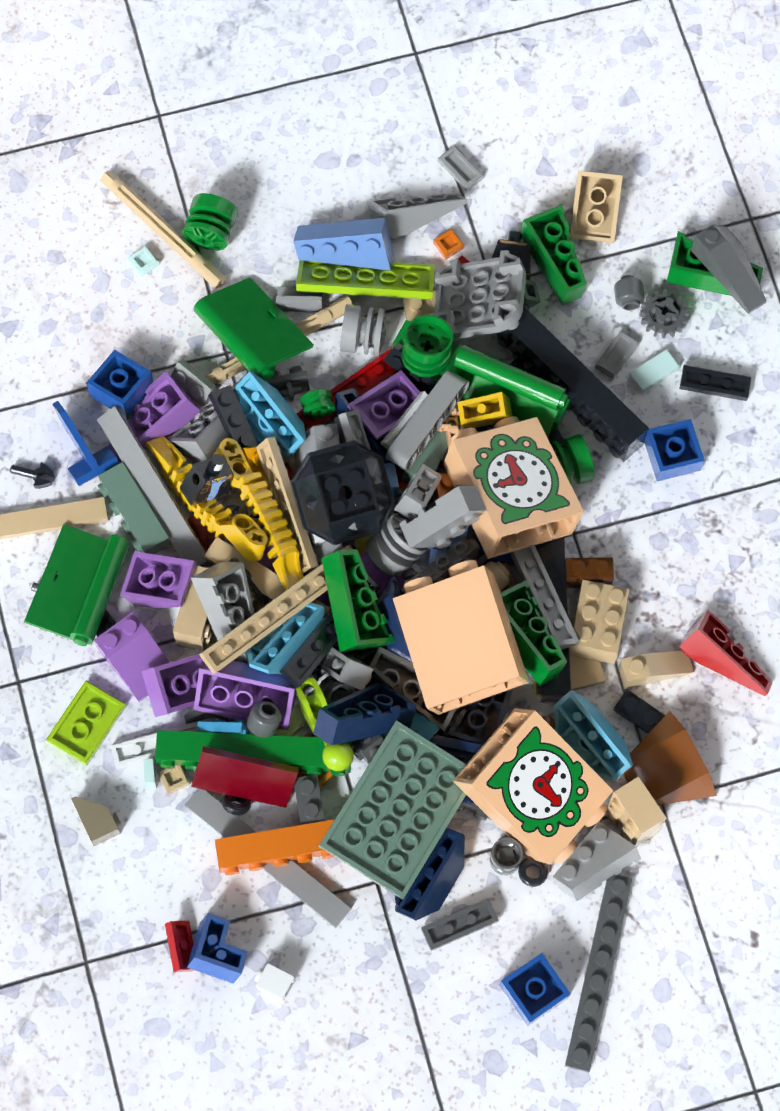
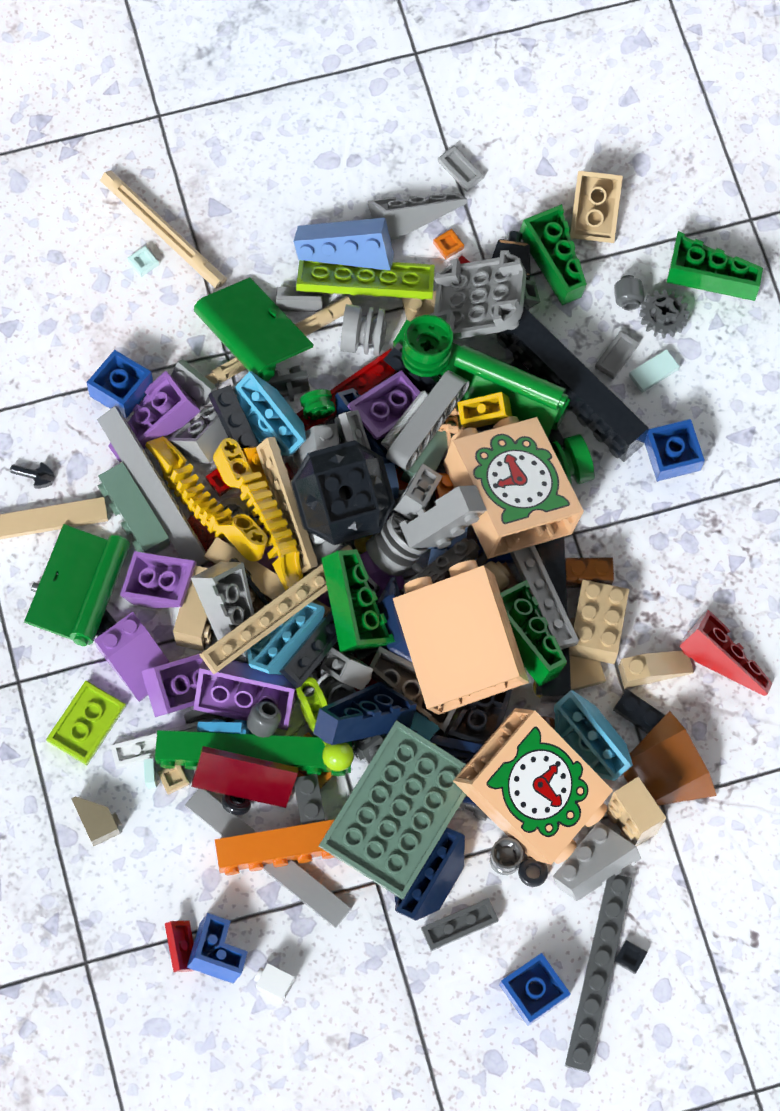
(92, 464): blue piece -> none
(207, 480): black torso -> none
(210, 221): green wheel -> none
(630, 957): none -> black tile
(715, 383): black plate -> none
(729, 264): dark grey wedge -> none

